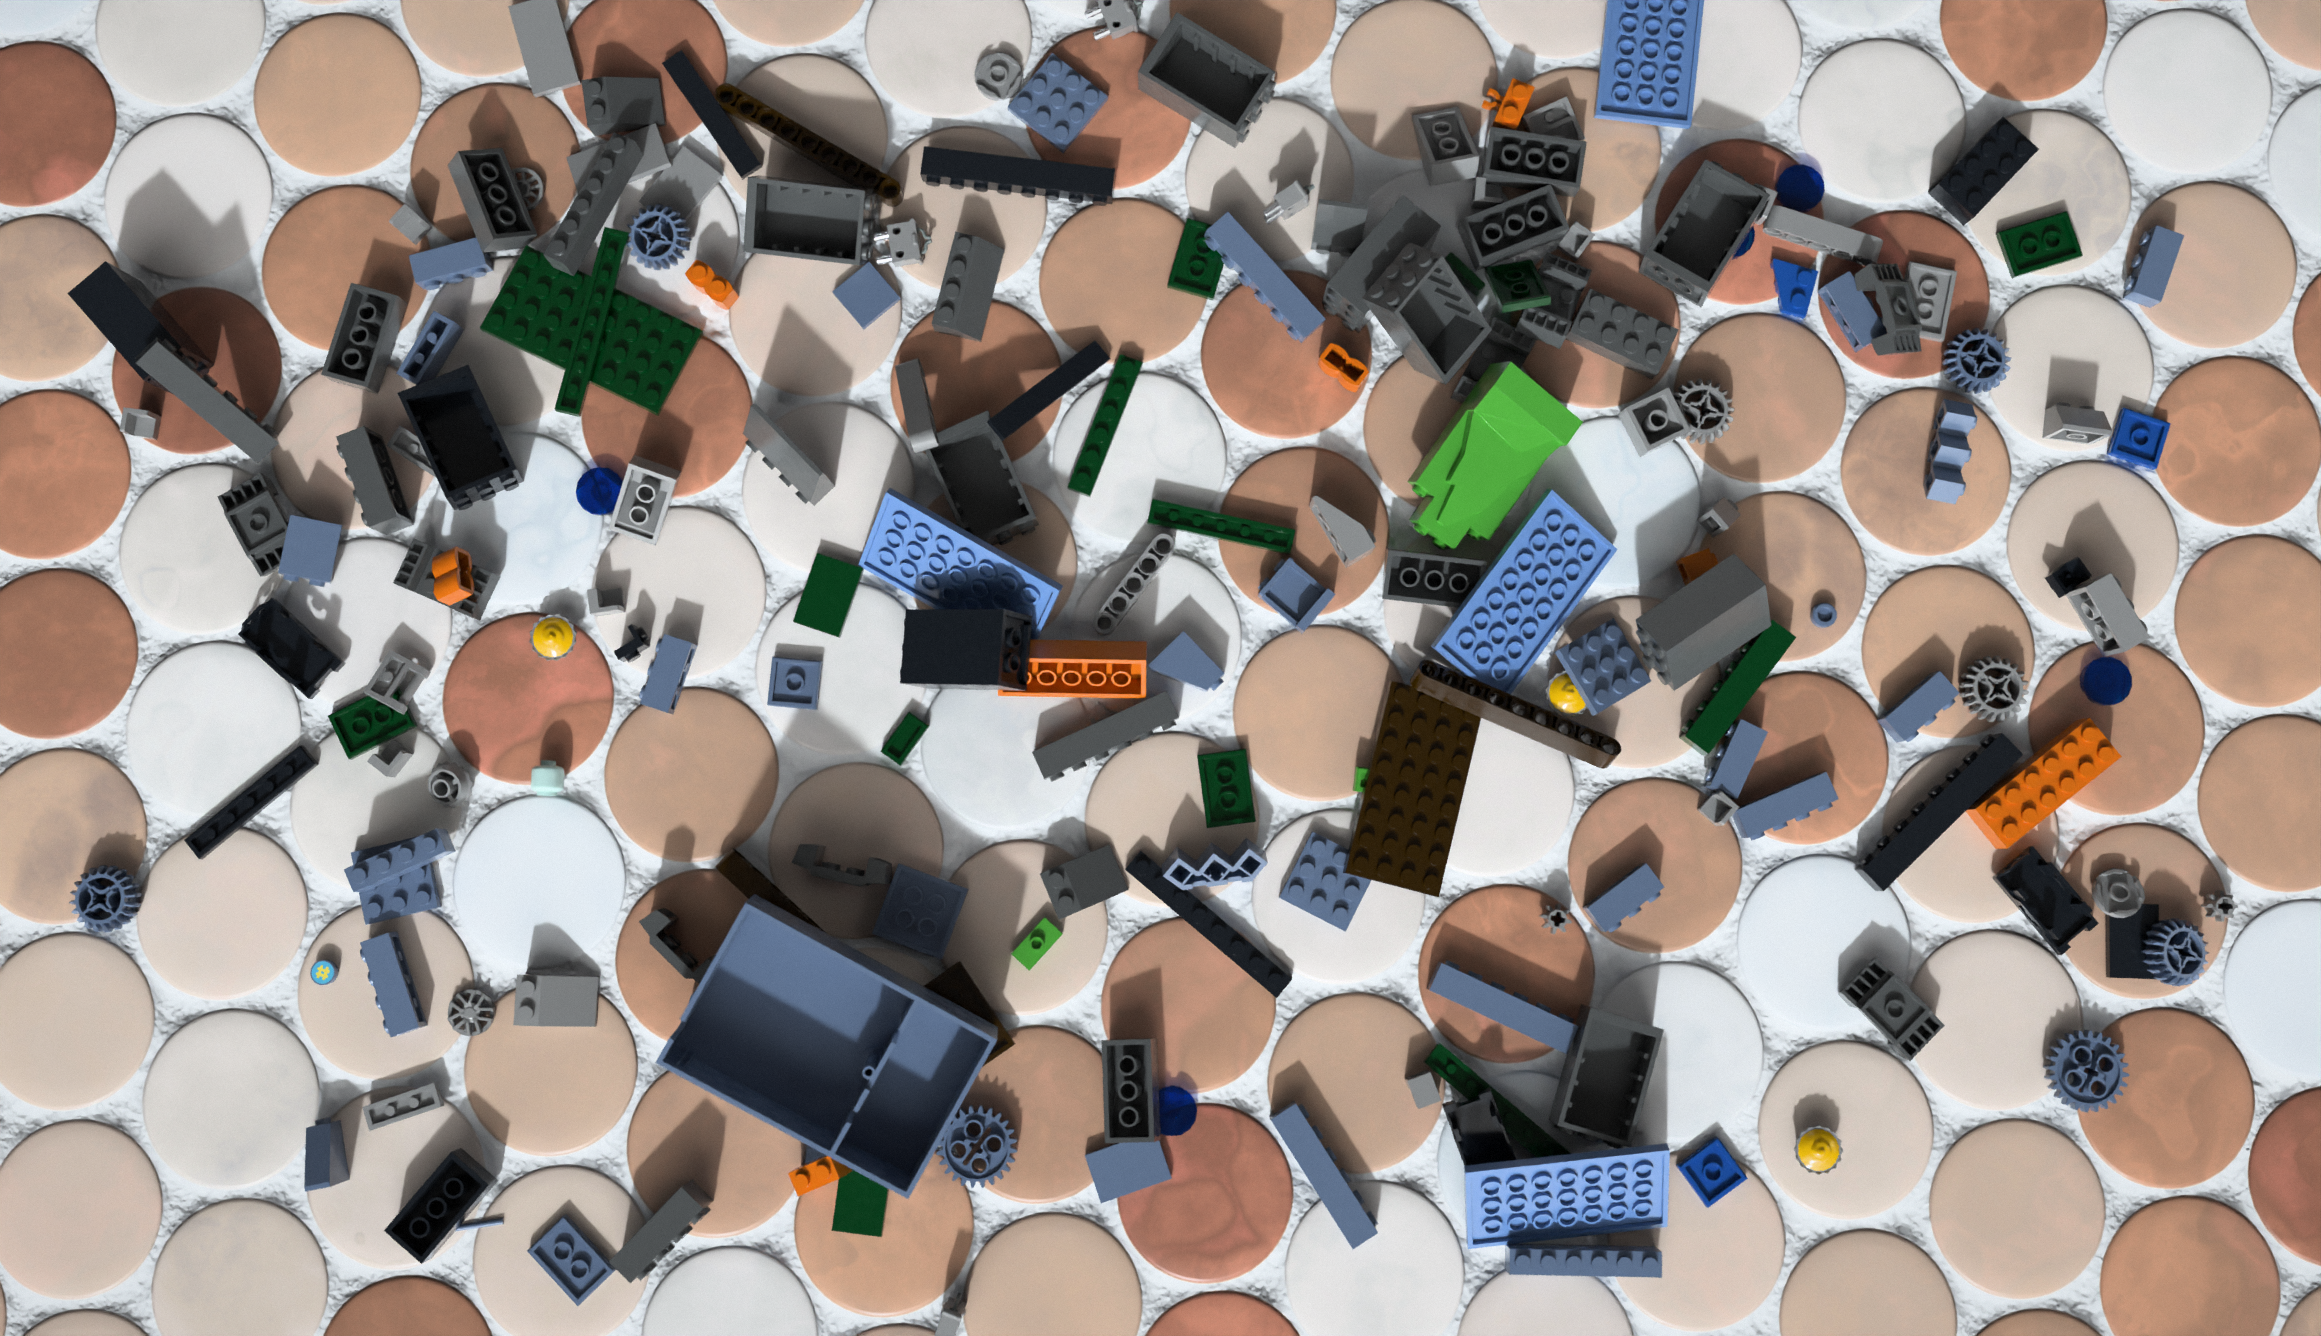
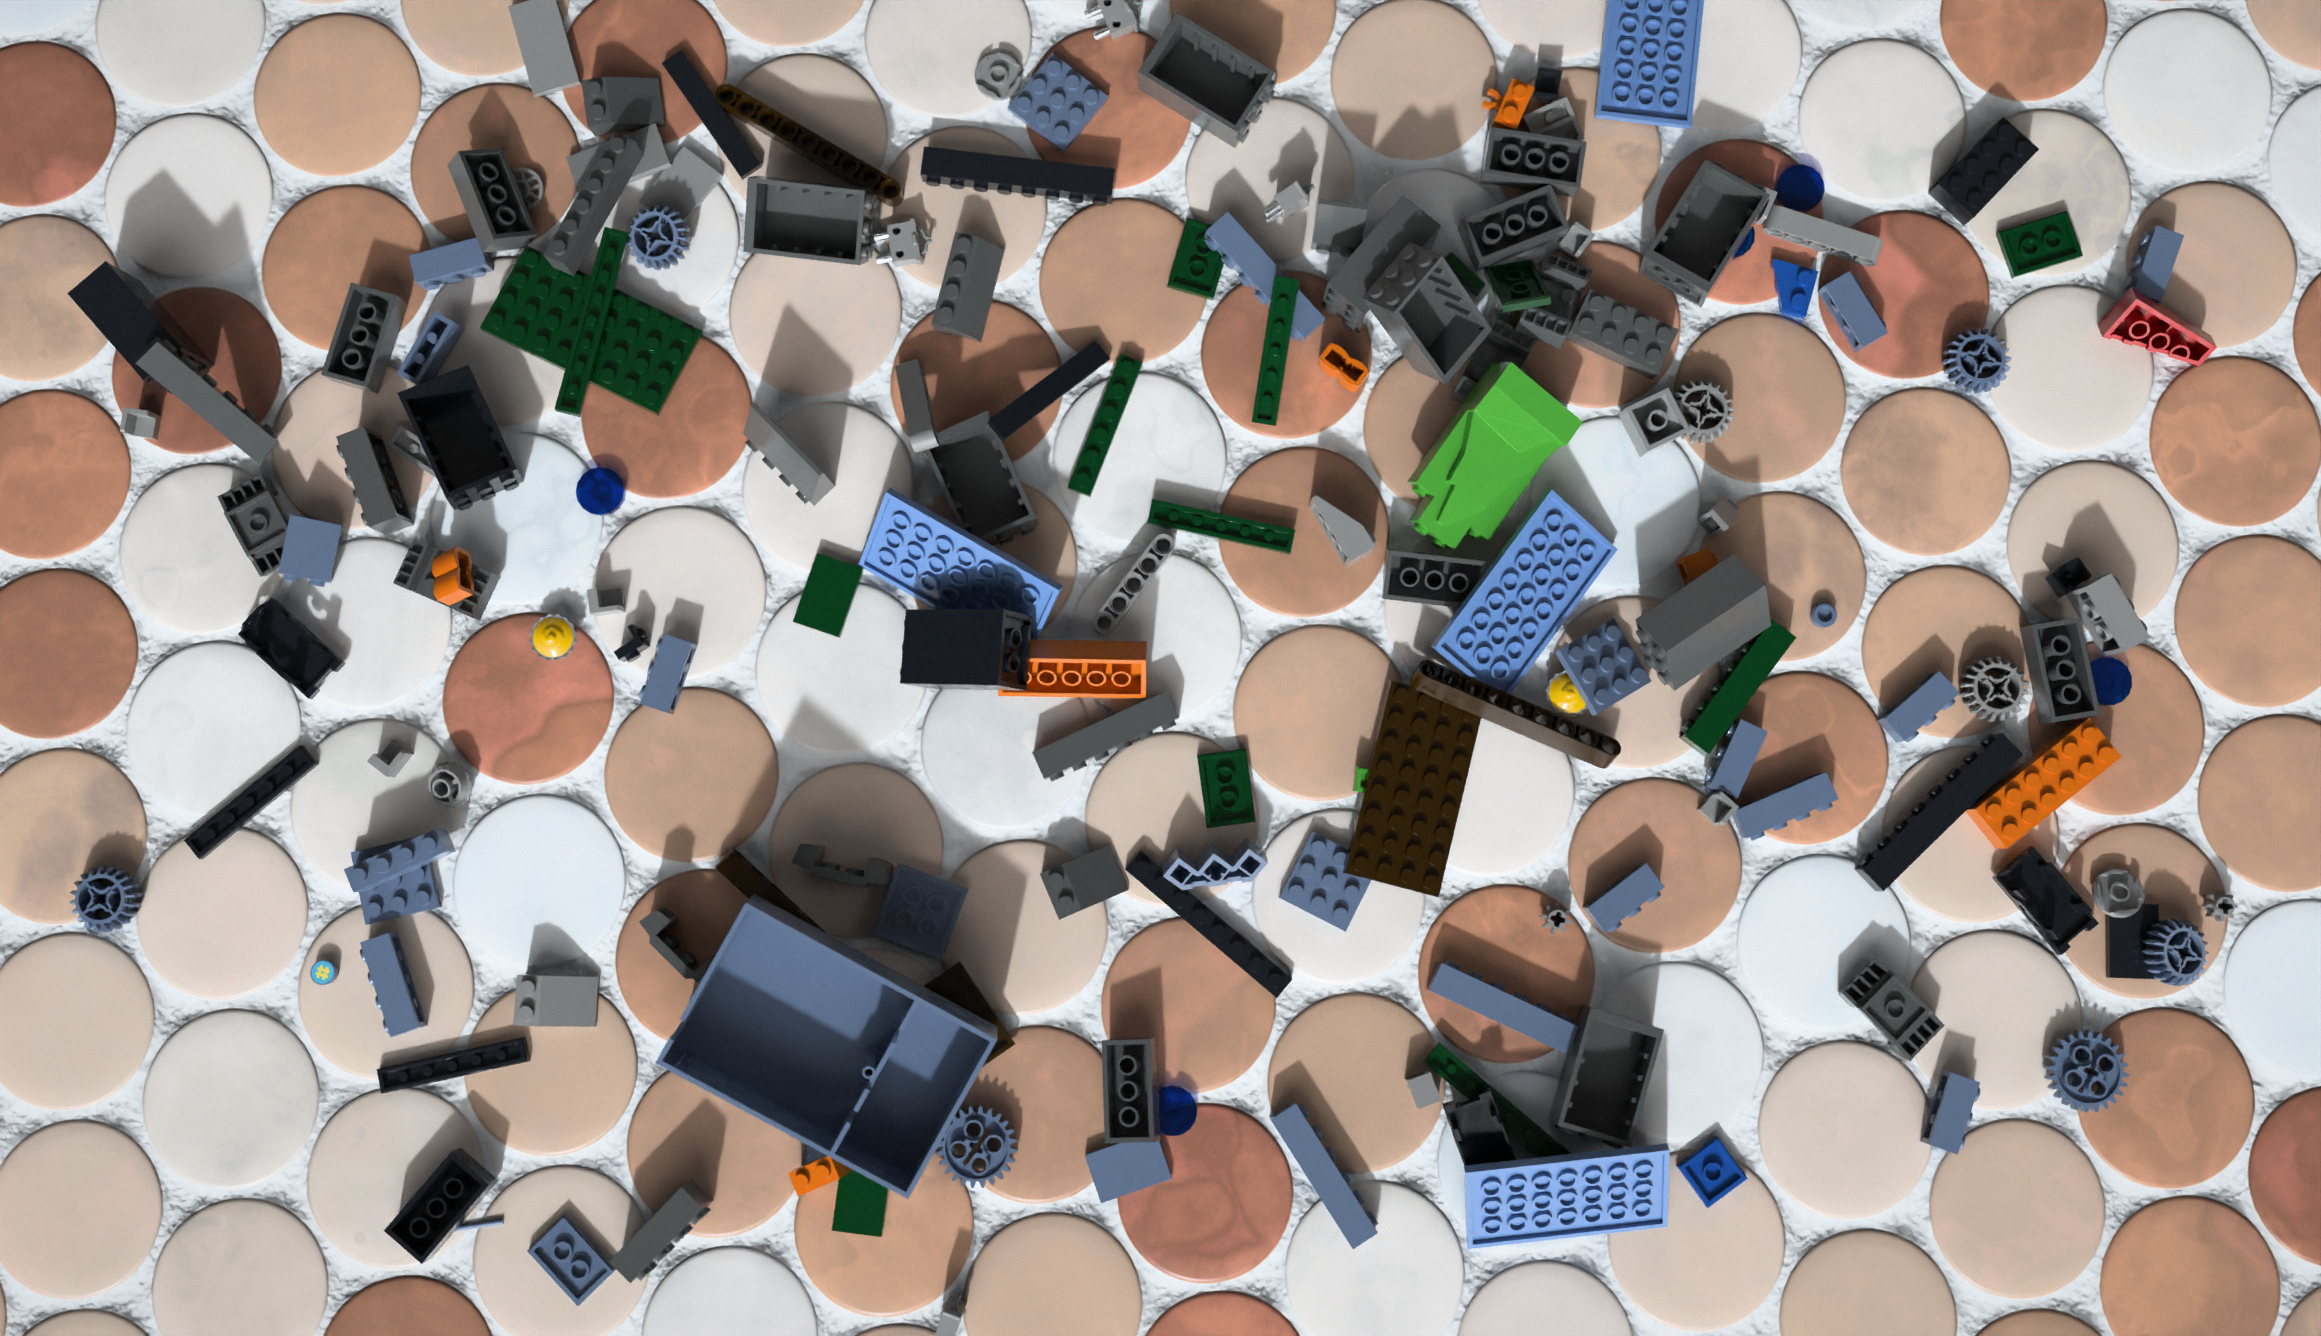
(325, 1155): sand blue slope -> none
(369, 724): dark green tile -> none
(390, 676): light grey plate -> none
(403, 1106): light grey plate -> none
(410, 224): light grey panel -> none
(453, 1065): none -> black tile
(471, 1012): light grey wheel -> none
(547, 778): light aqua head -> none
(644, 499): light grey slope -> none
(713, 285): orange brick -> none
(794, 683): sand blue tile -> none
(866, 295): sand blue tile -> none
(905, 738): dark green tile -> none
(1037, 943): bright green plate -> none
(1188, 664): sand blue slope -> none
(1275, 350): none -> dark green plate
(1294, 594): sand blue panel -> none
(1445, 146): light grey slope -> none
(1485, 195): light grey panel -> none
(1547, 84): none -> black bracket
(1583, 1260): sand blue brick -> none
(1818, 1149): yellow piece -> none
(1897, 308): dark grey plate -> none
(1933, 295): light grey tile -> none
(1949, 451): sand blue brick -> none
(1950, 1112): none -> sand blue brick
(2059, 670): none -> dark grey brick
(2075, 425): light grey slope -> none
(2138, 438): blue tile -> none
(2150, 325): none -> red wedge

